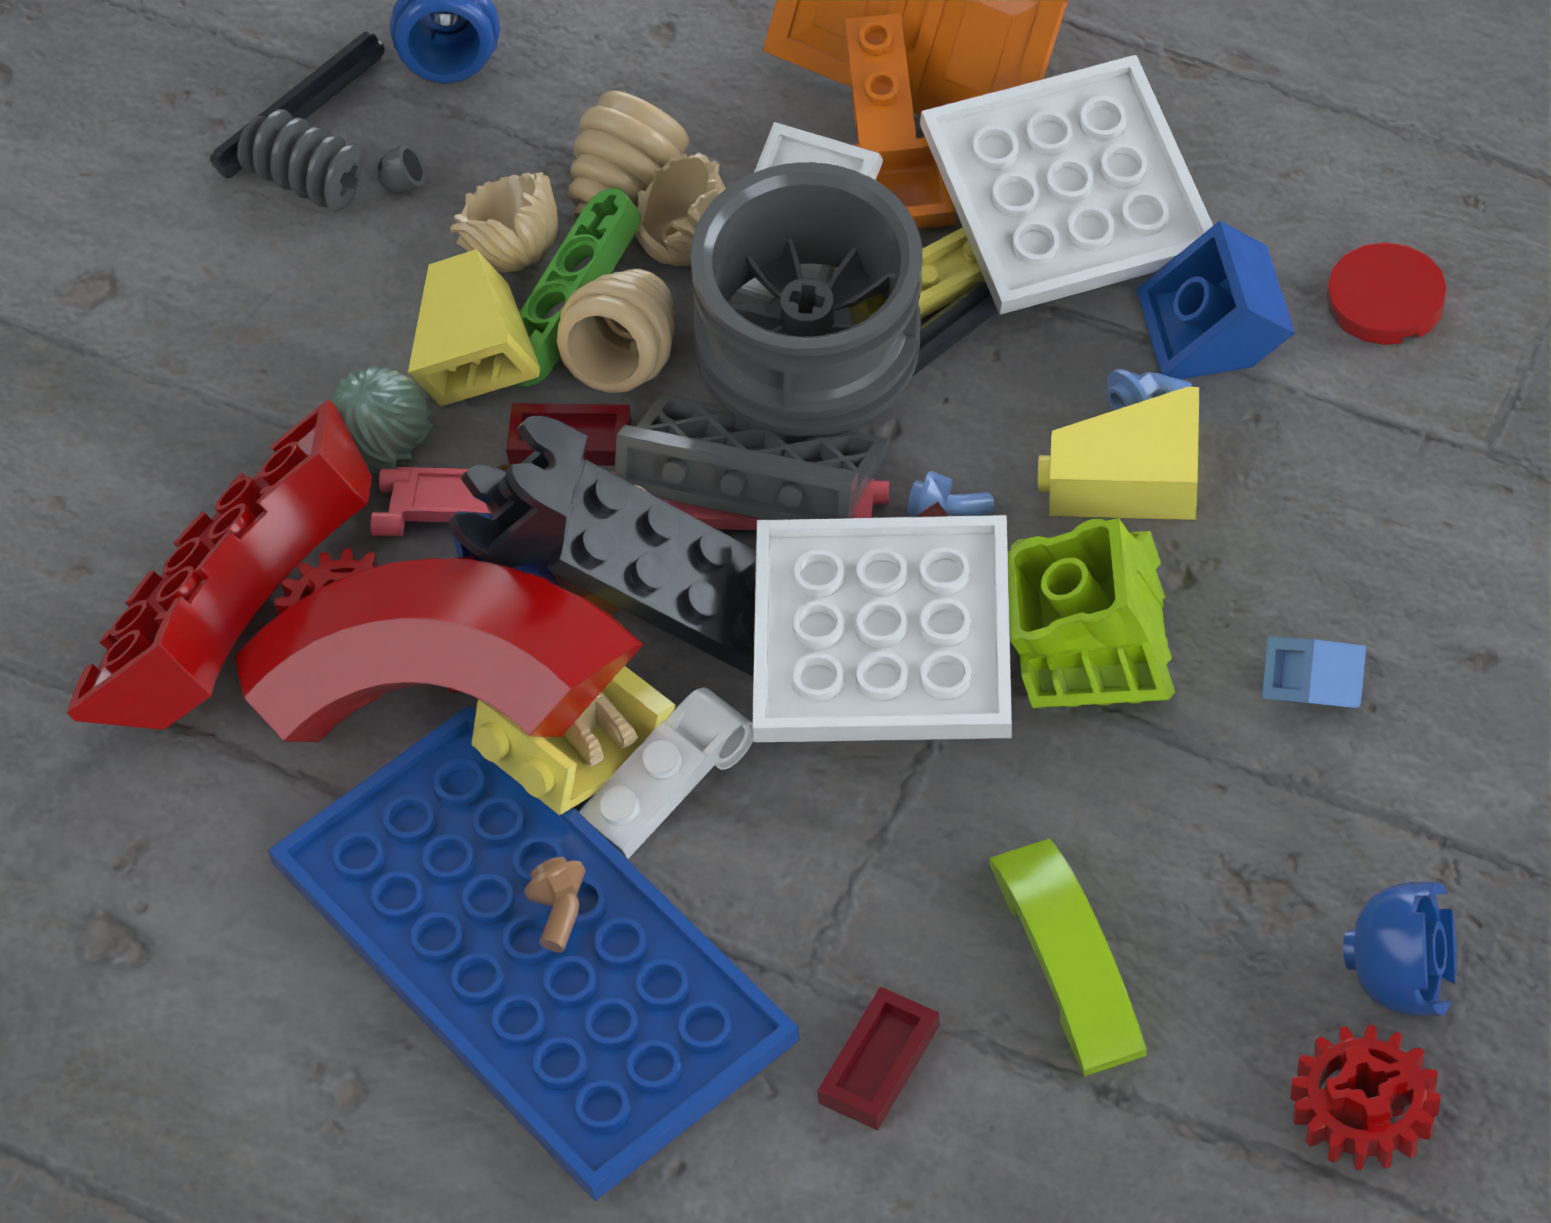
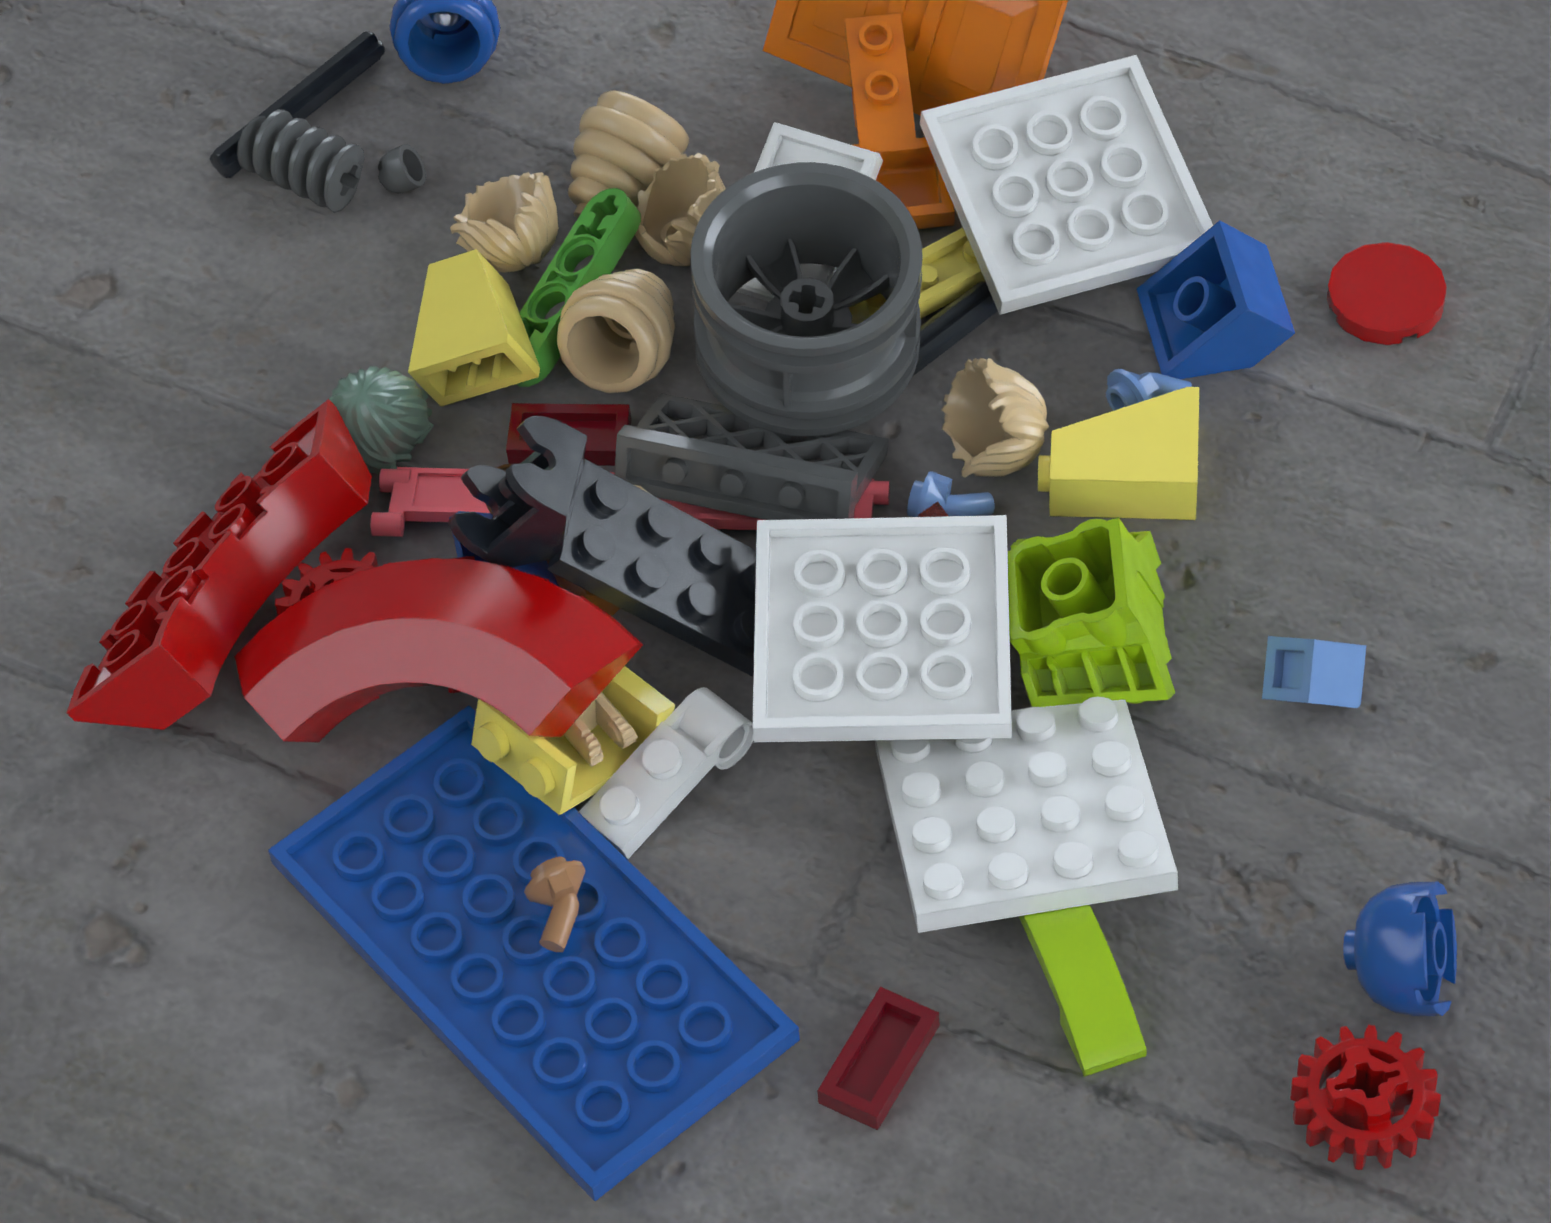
(994, 419): none -> tan hair
(1027, 818): none -> white plate

